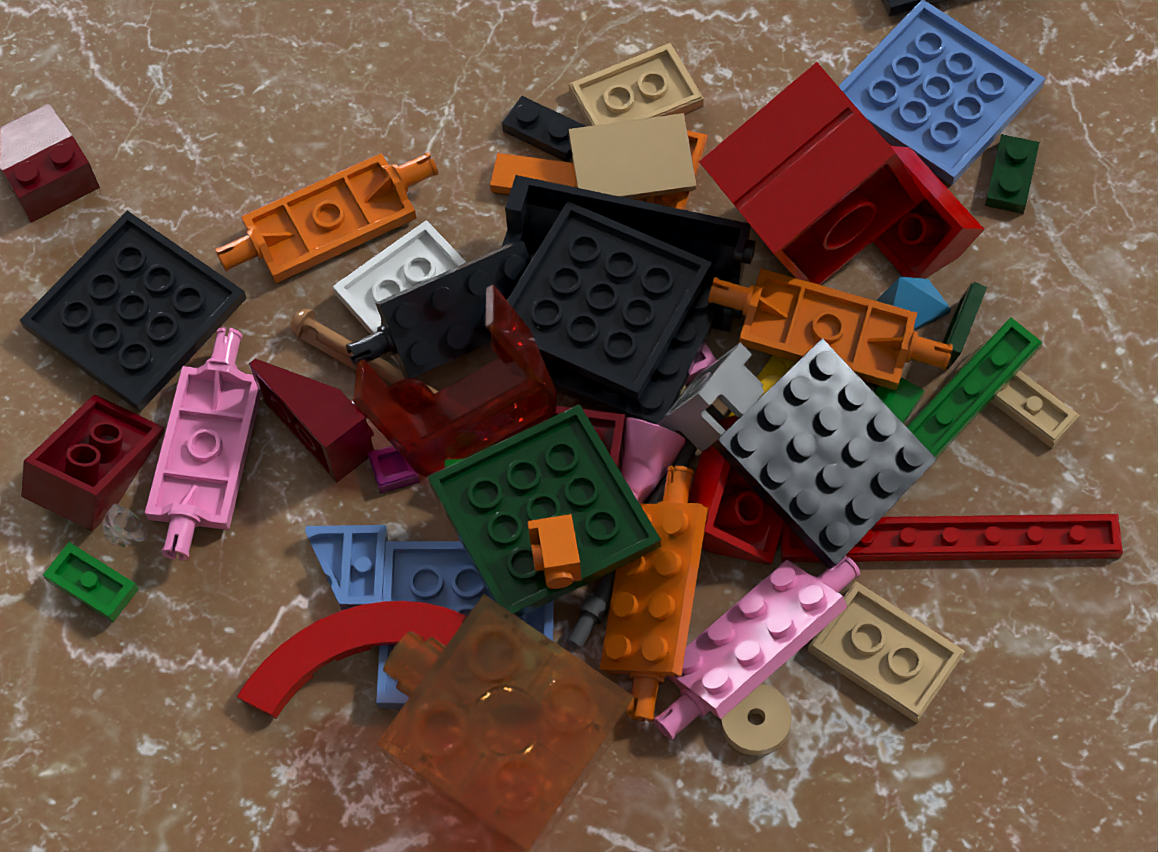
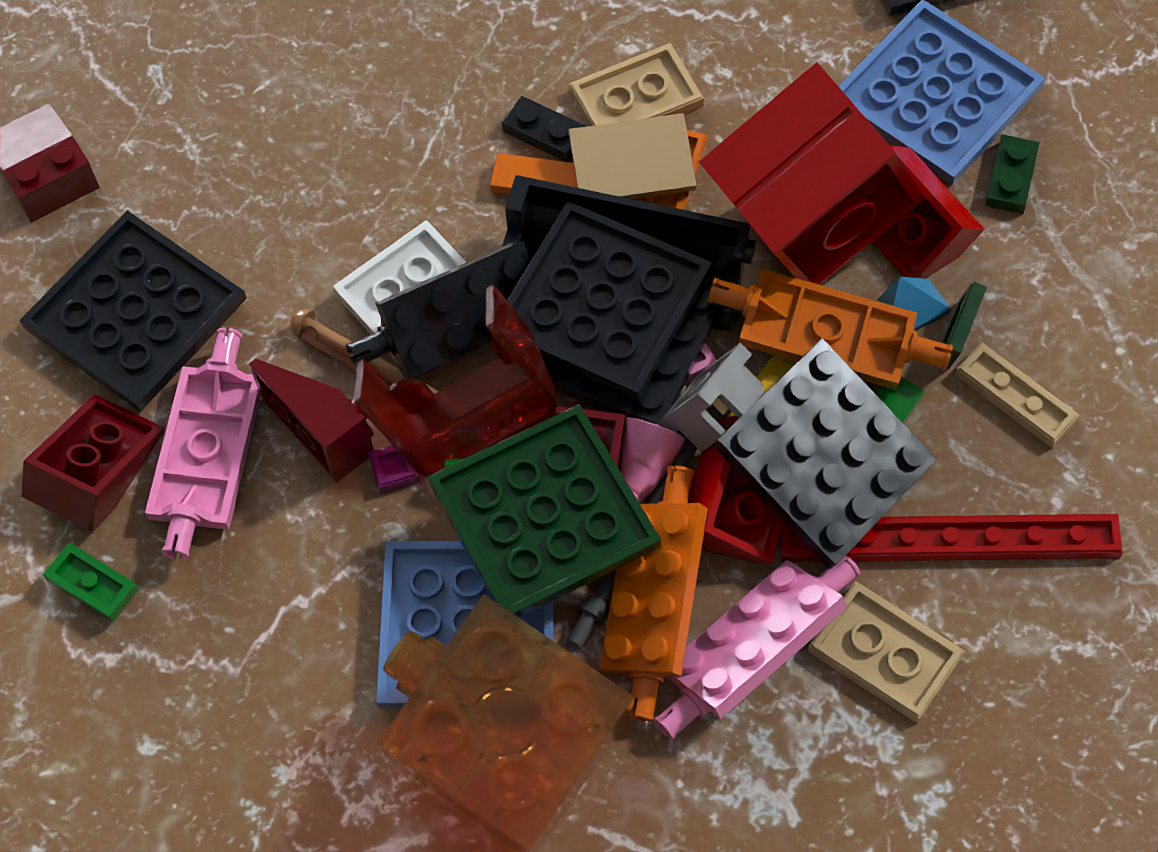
(123, 527): clear animal -> none
(328, 216): orange plate -> none
(338, 638): red tile -> none
(351, 561): medium blue wing -> none
(555, 550): orange brick -> none
(762, 738): tan piece -> none
(974, 386): green tile -> none

